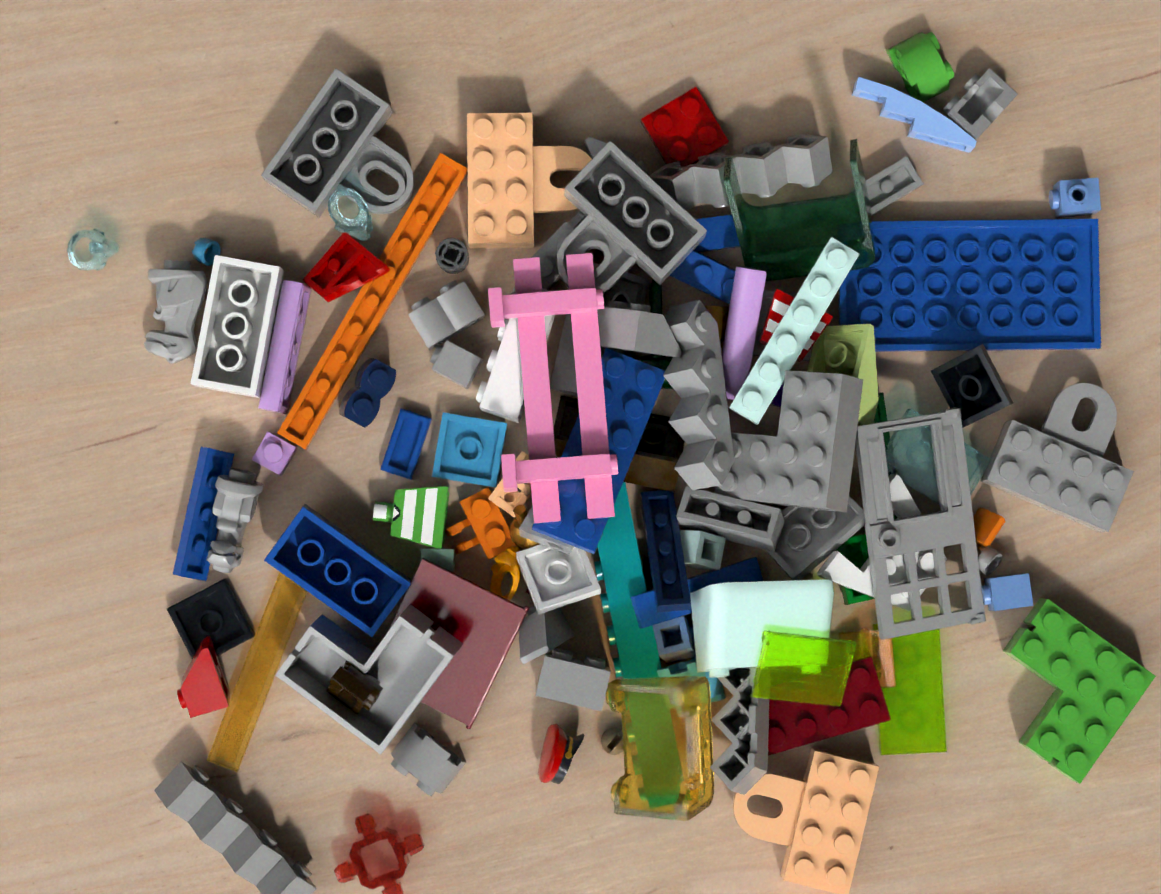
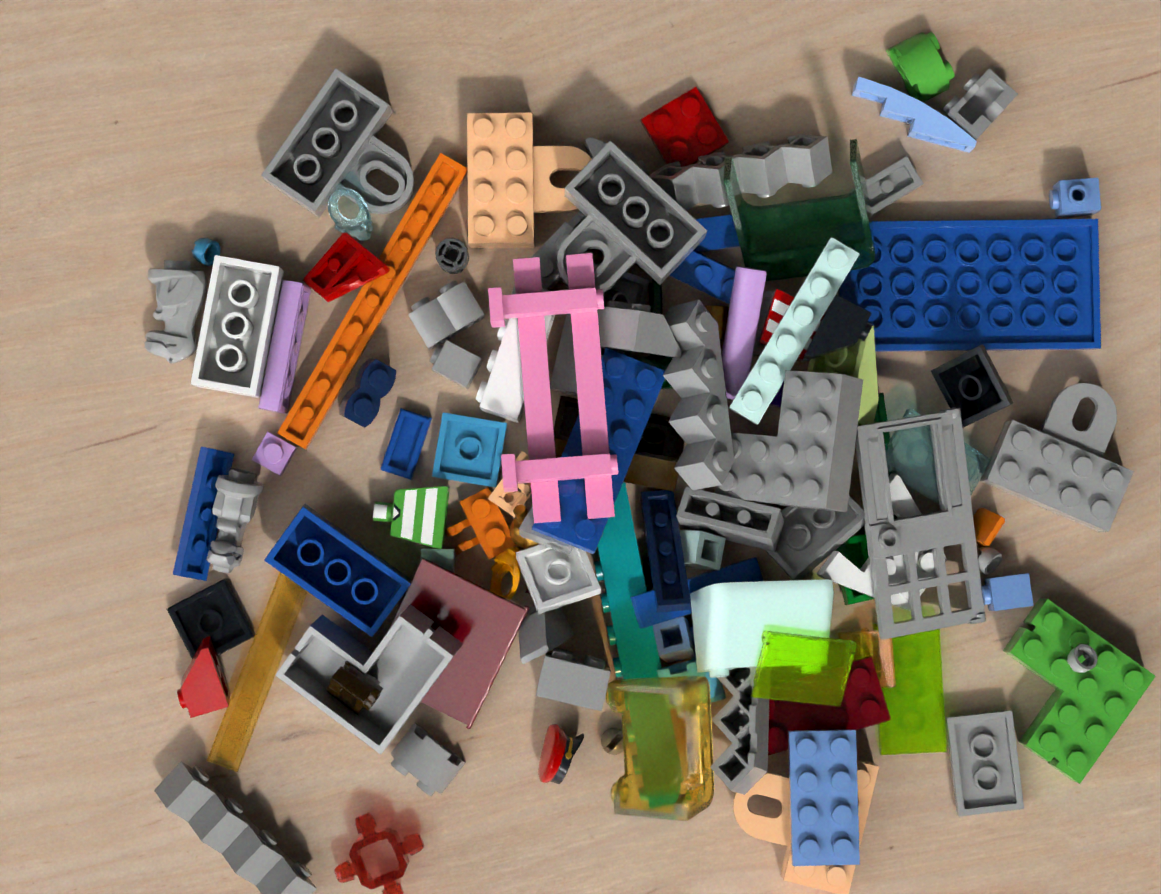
(99, 247): clear light blue piece -> none
(823, 797): none -> medium blue plate
(840, 328): none -> black slope
(984, 763): none -> light grey plate
(1088, 653): none -> light grey hinge

